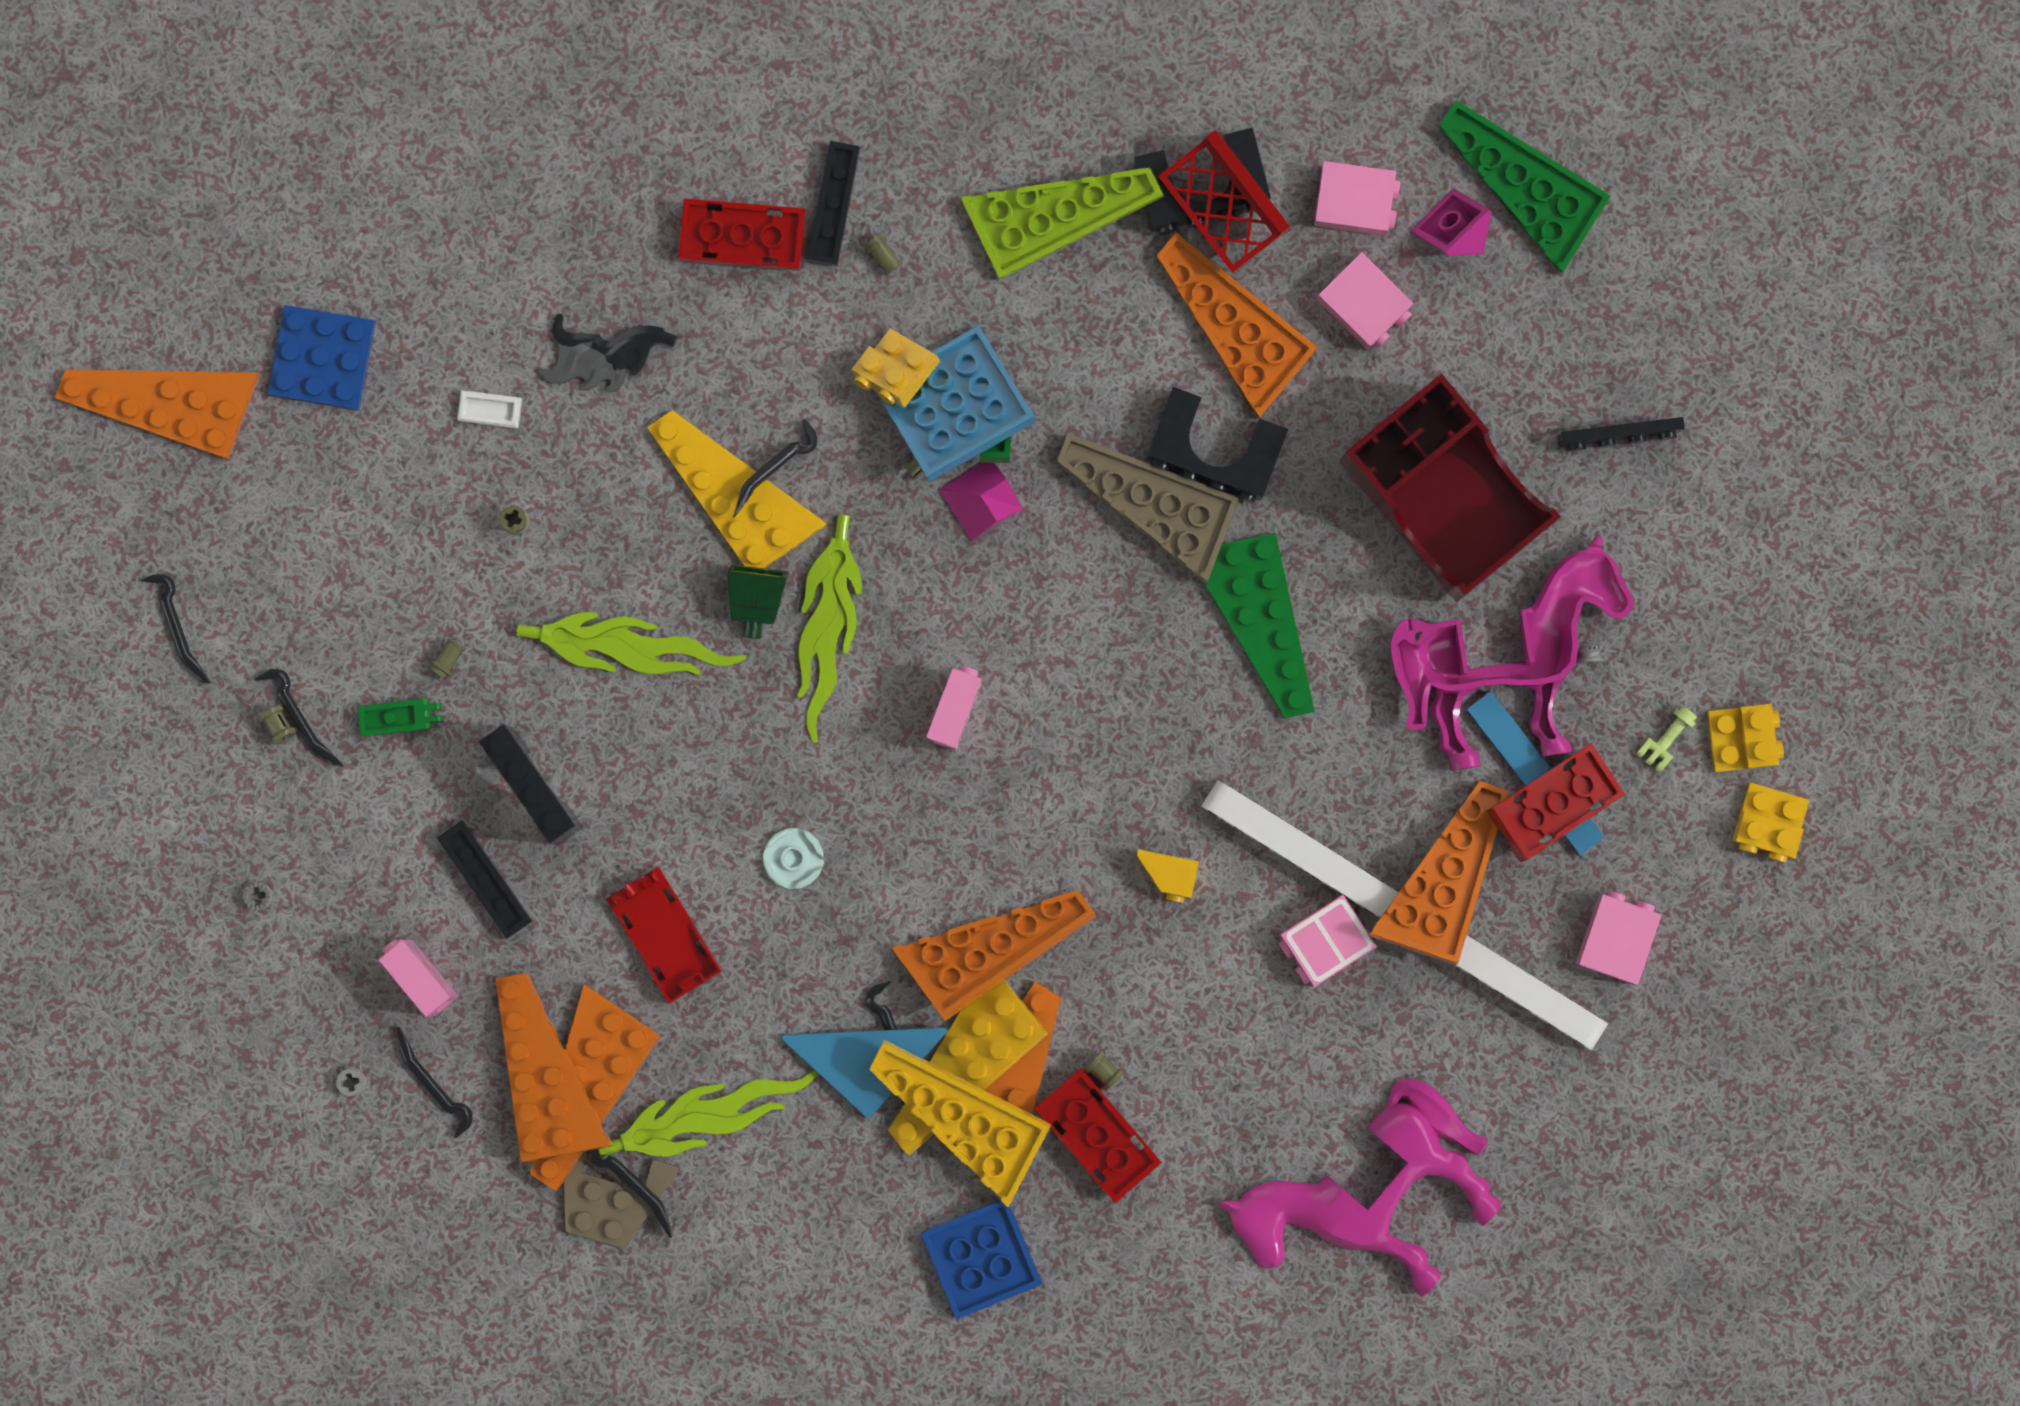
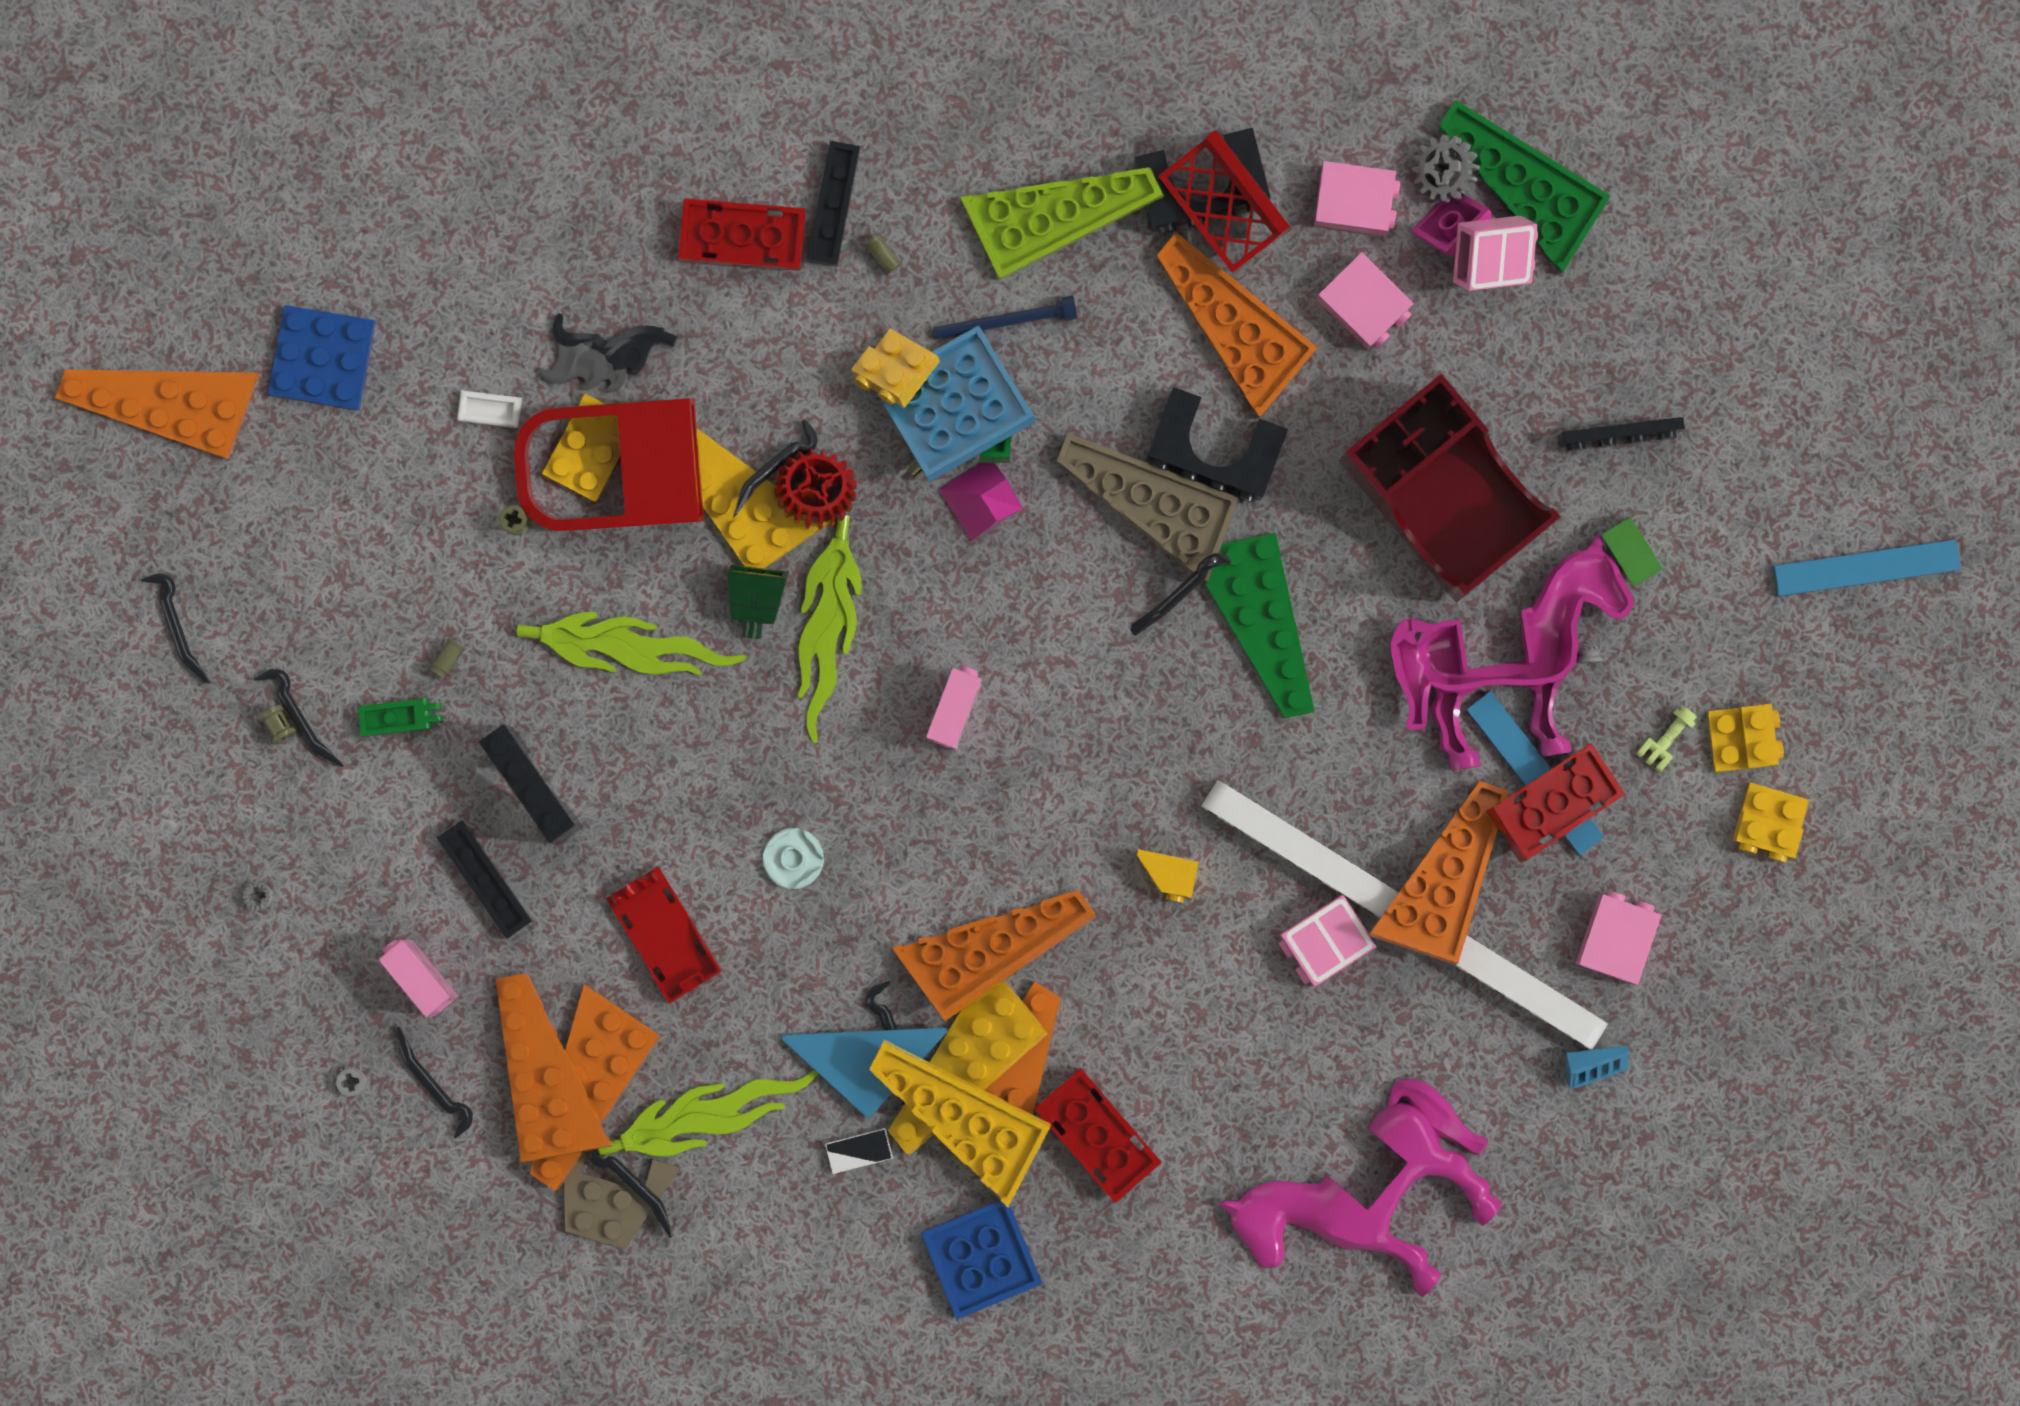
(586, 453): none -> yellow plate
(656, 463): none -> red window
(834, 477): none -> red gear
(859, 1151): none -> black tile
(1064, 309): none -> dark blue piece
(1104, 1070): olive bush -> none
(1180, 592): none -> black piece
(1458, 169): none -> light grey gear
(1495, 253): none -> bright pink brick
(1595, 1064): none -> dark azure slope
(1632, 551): none -> bright green hinge
(1866, 568): none -> dark azure tile

